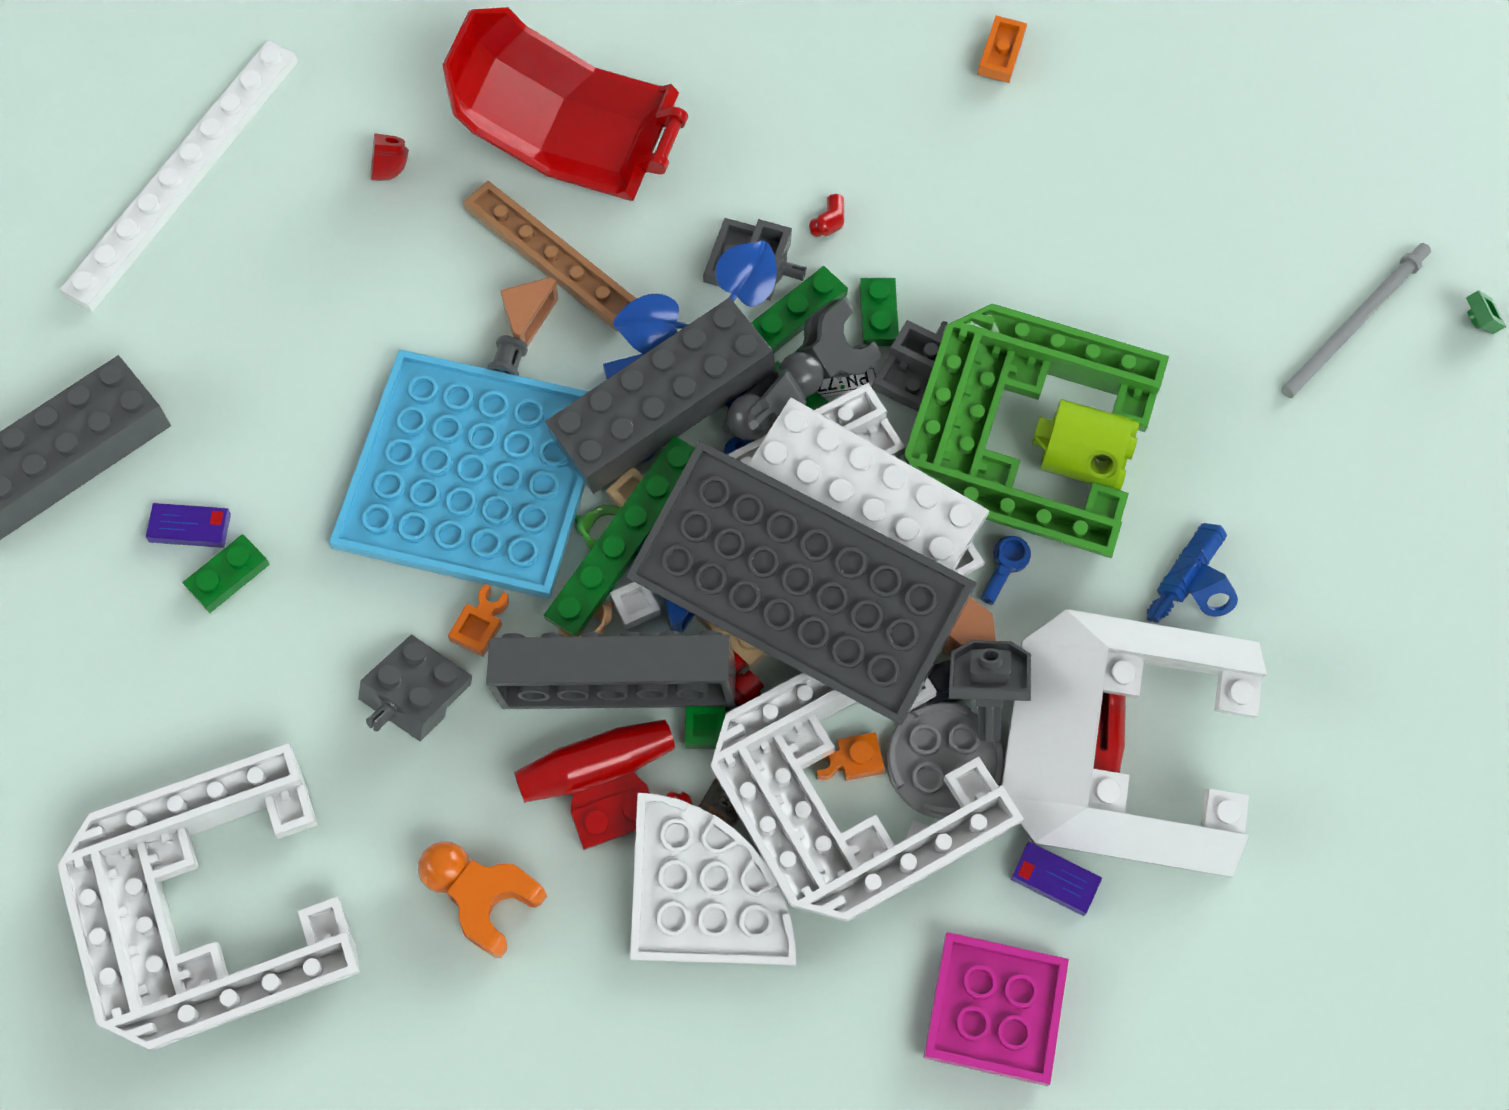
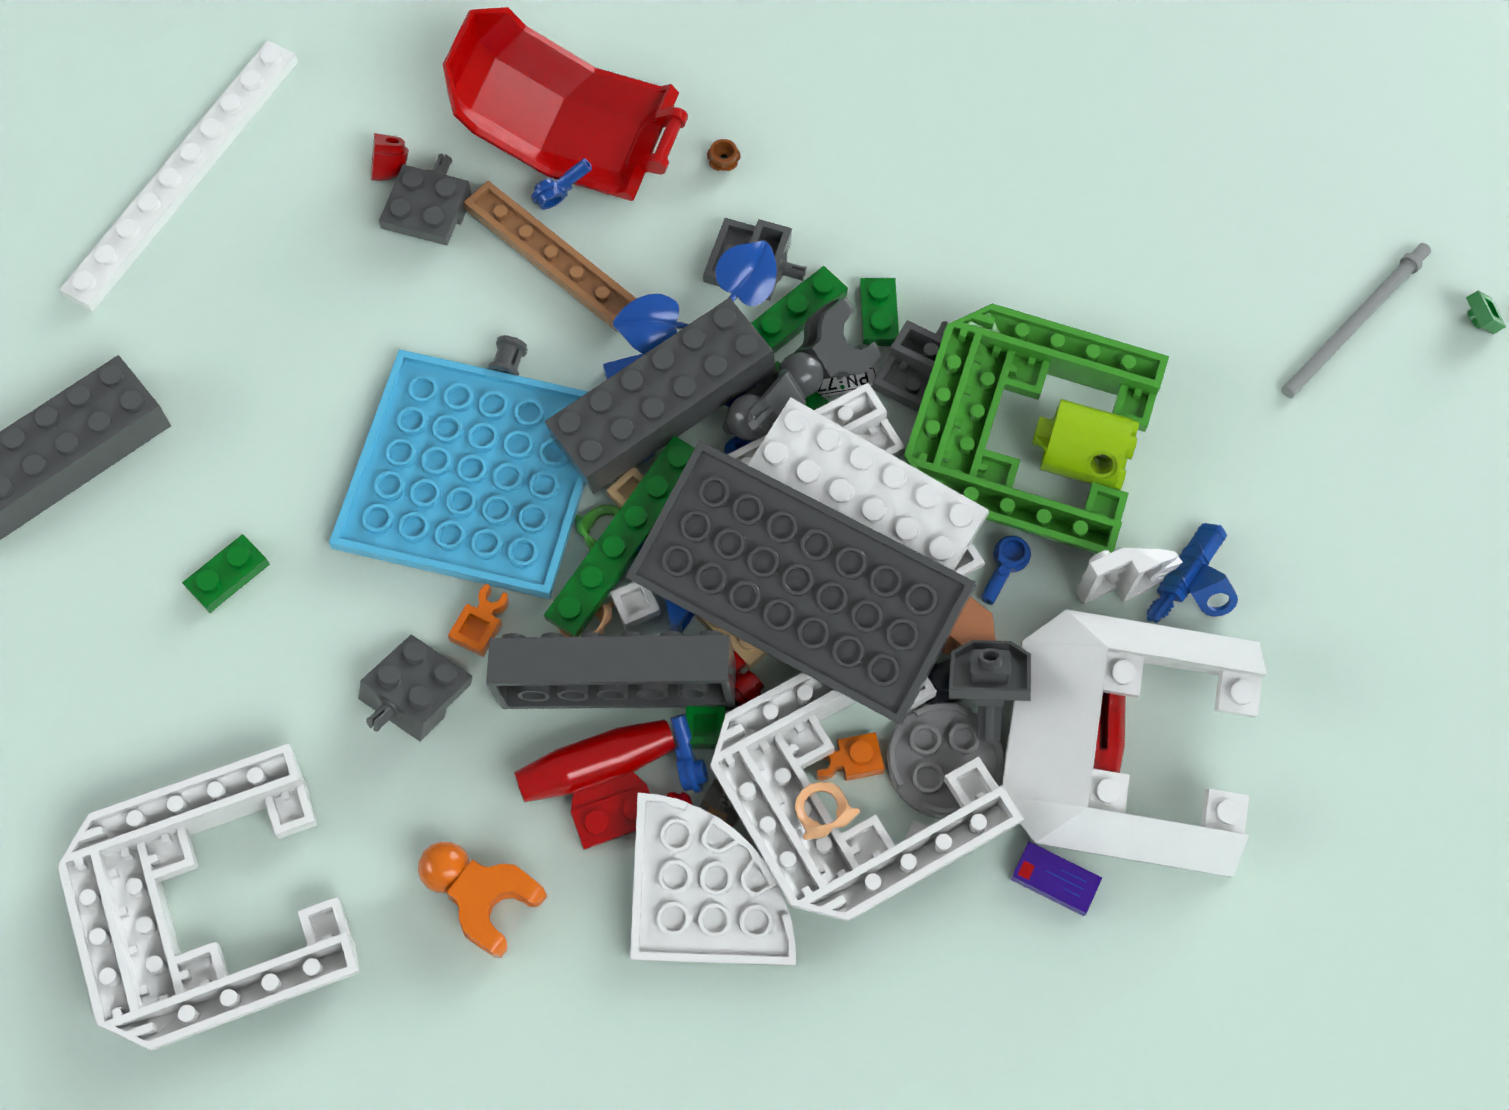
(188, 525): dark purple tile -> none
(426, 202): none -> dark grey plate
(529, 306): nougat slope -> none
(551, 193): none -> blue plate
(690, 770): none -> blue plate
(723, 148): none -> dark orange plate
(831, 220): red arm -> none
(844, 812): none -> light nougat piece
(996, 1009): dark pink plate -> none
(1002, 49): orange plate -> none
(1126, 571): none -> white plate

